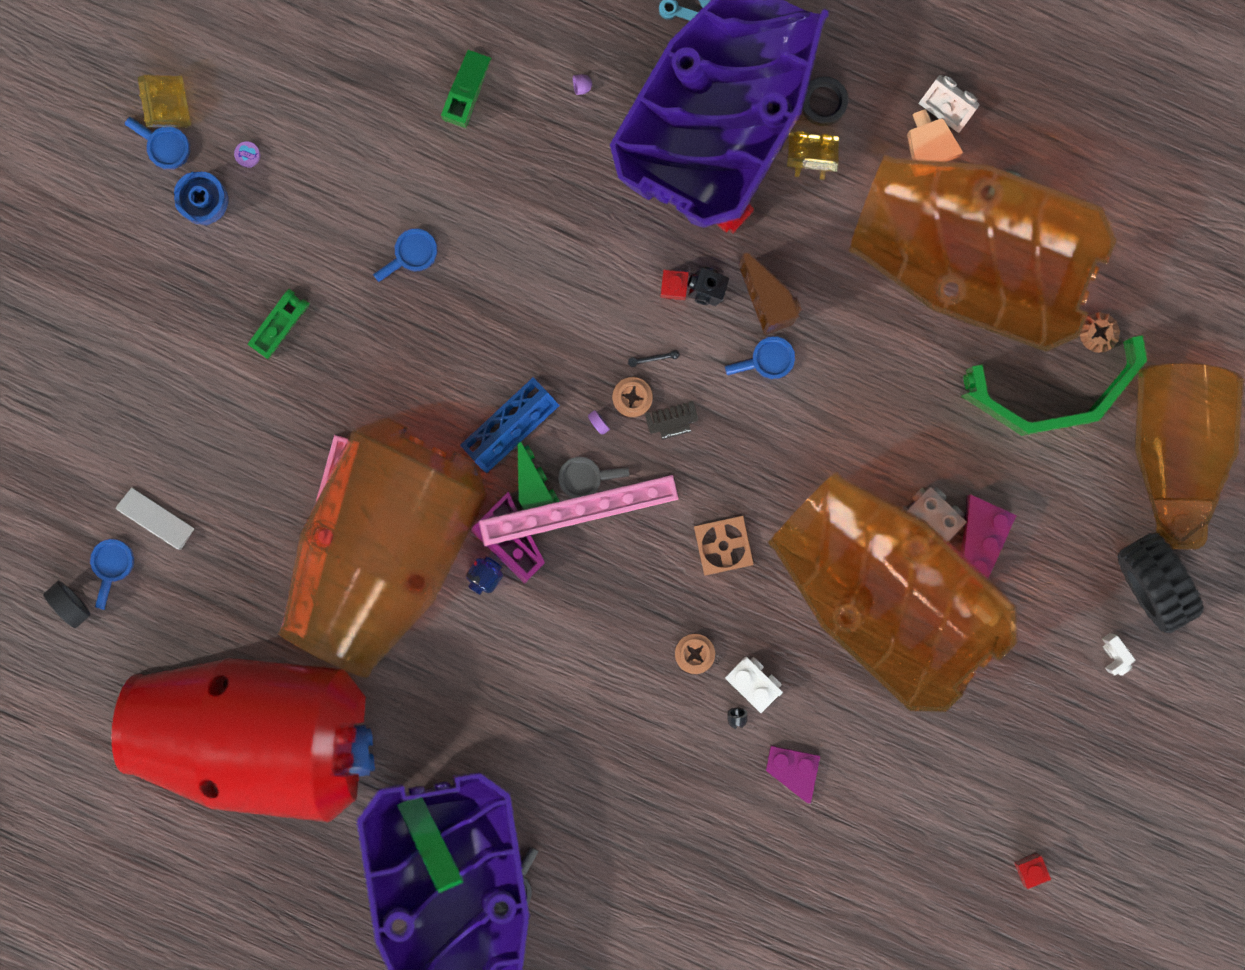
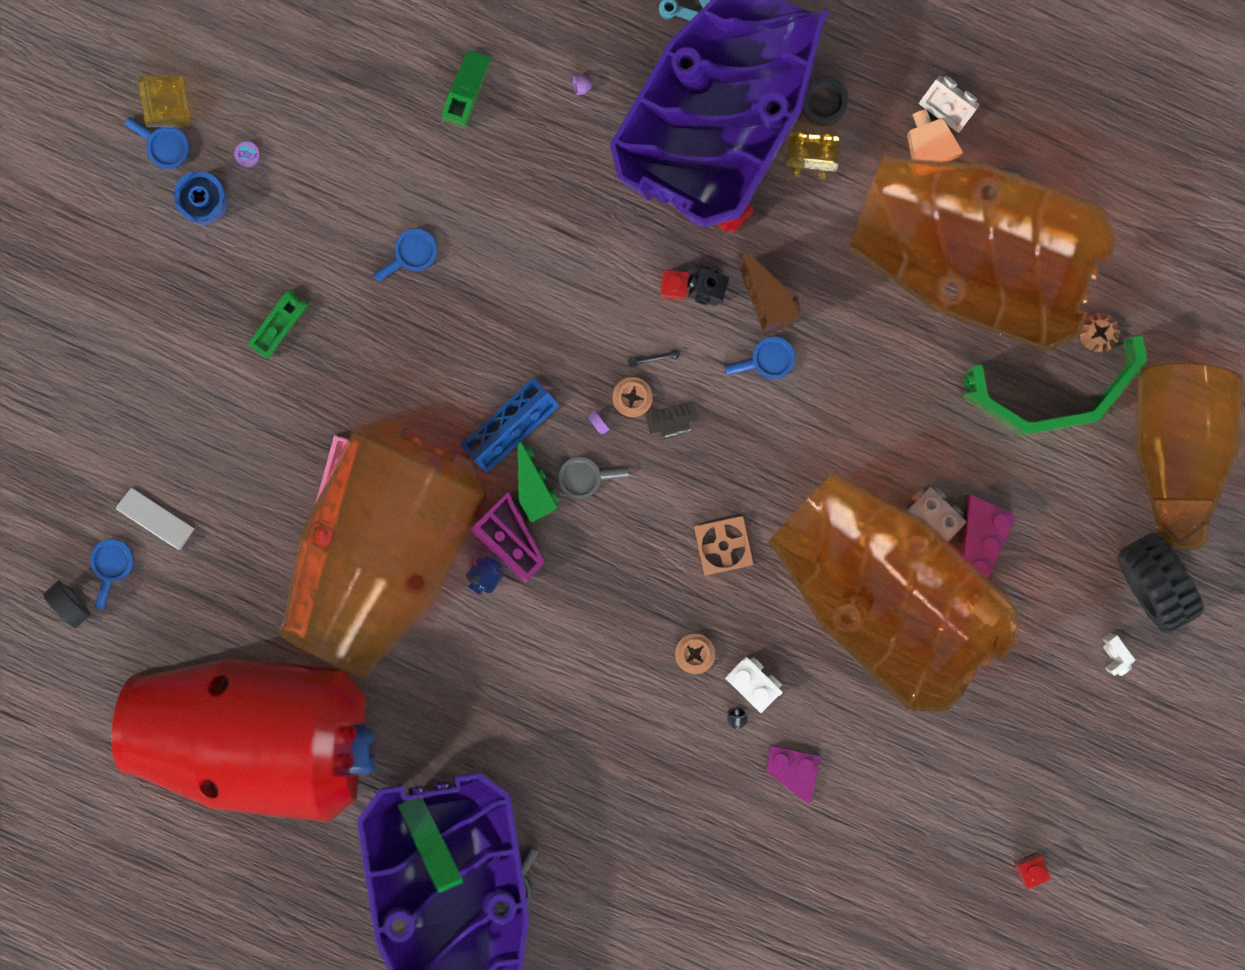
(578, 510): bright pink tile -> none

